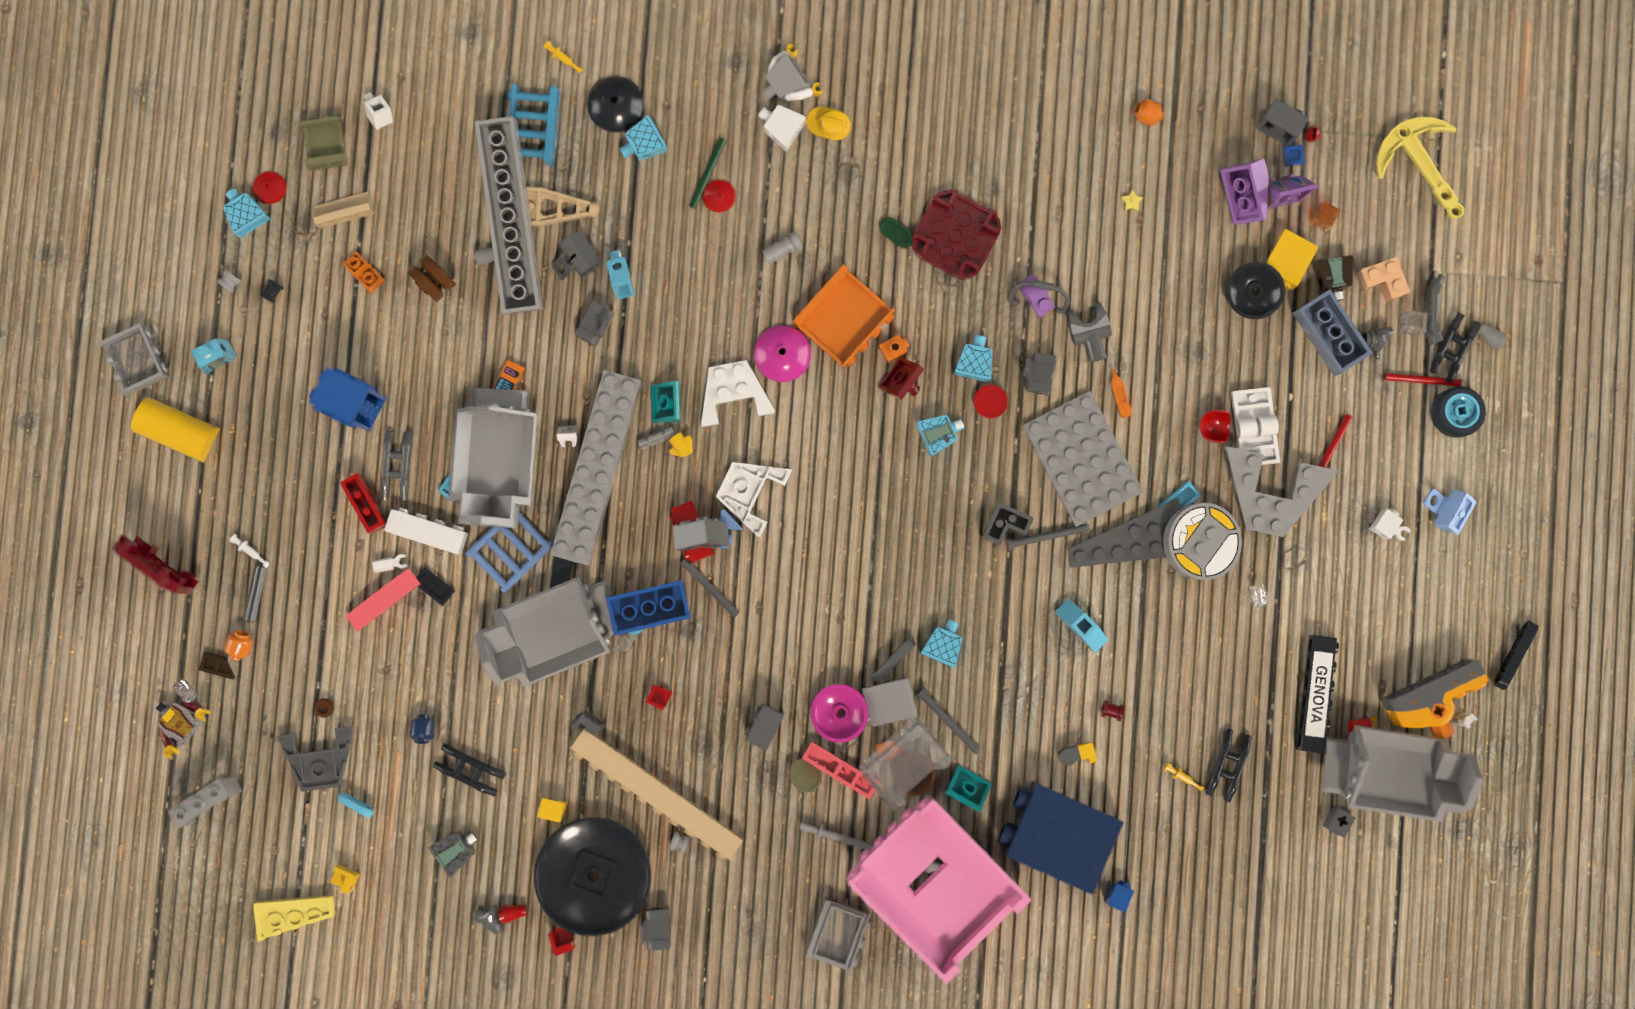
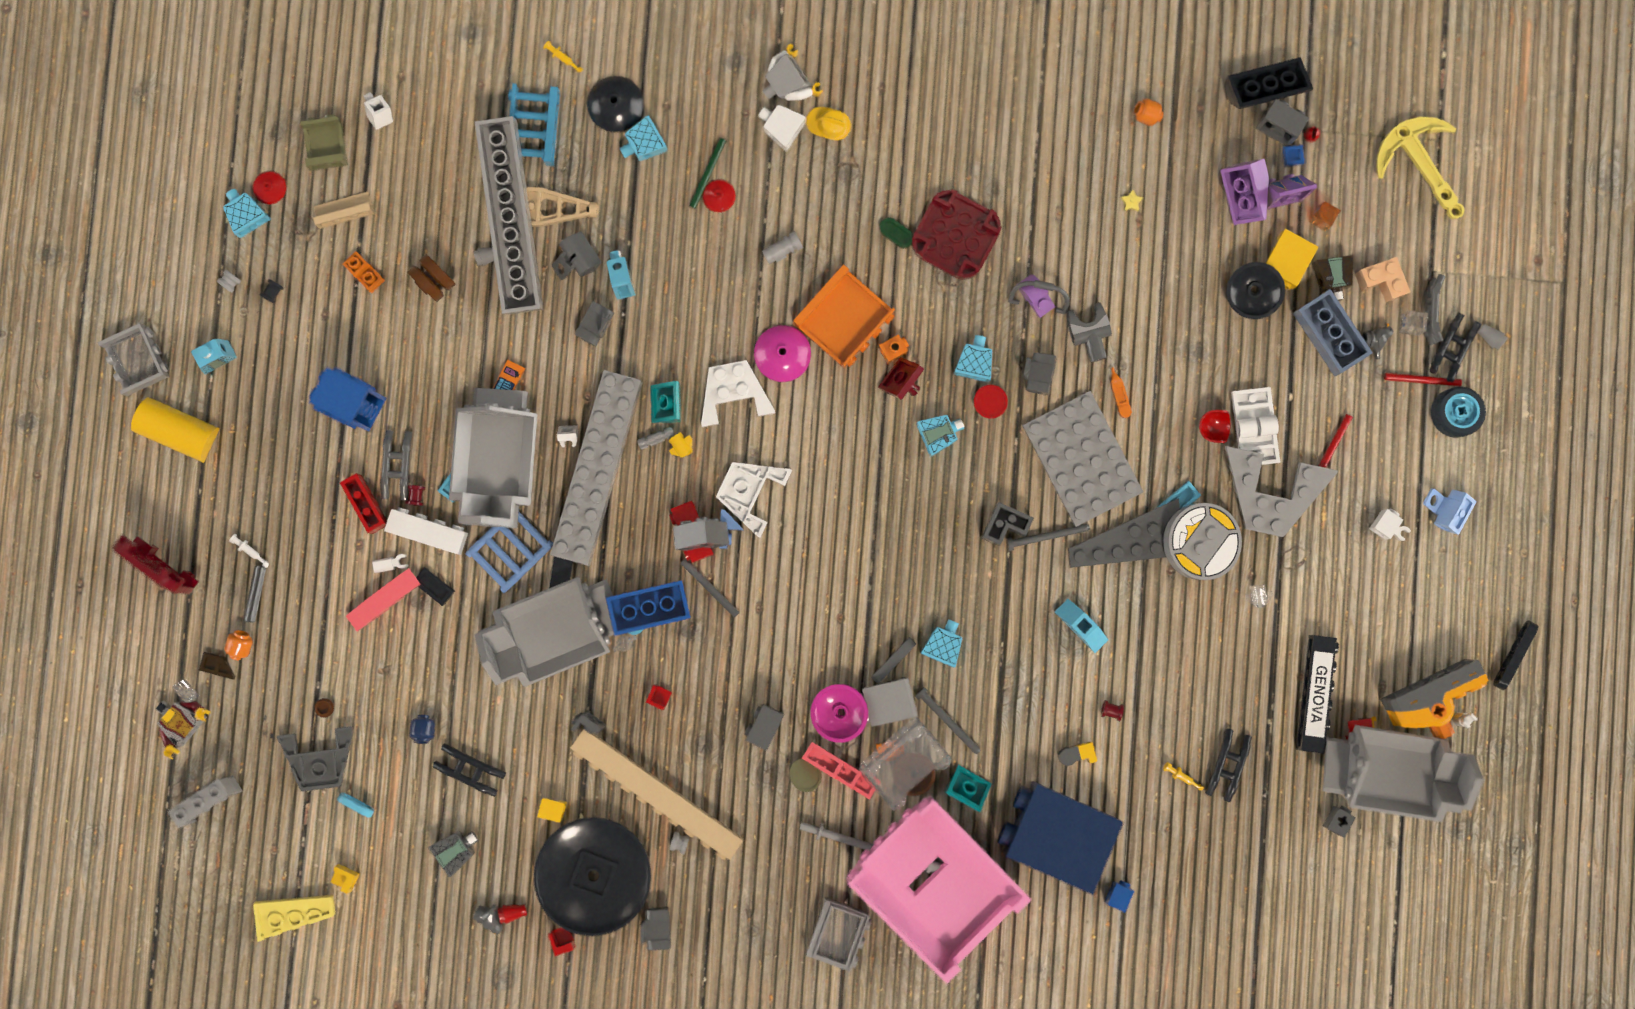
(415, 495): none -> dark red bush
(1267, 83): none -> black slope

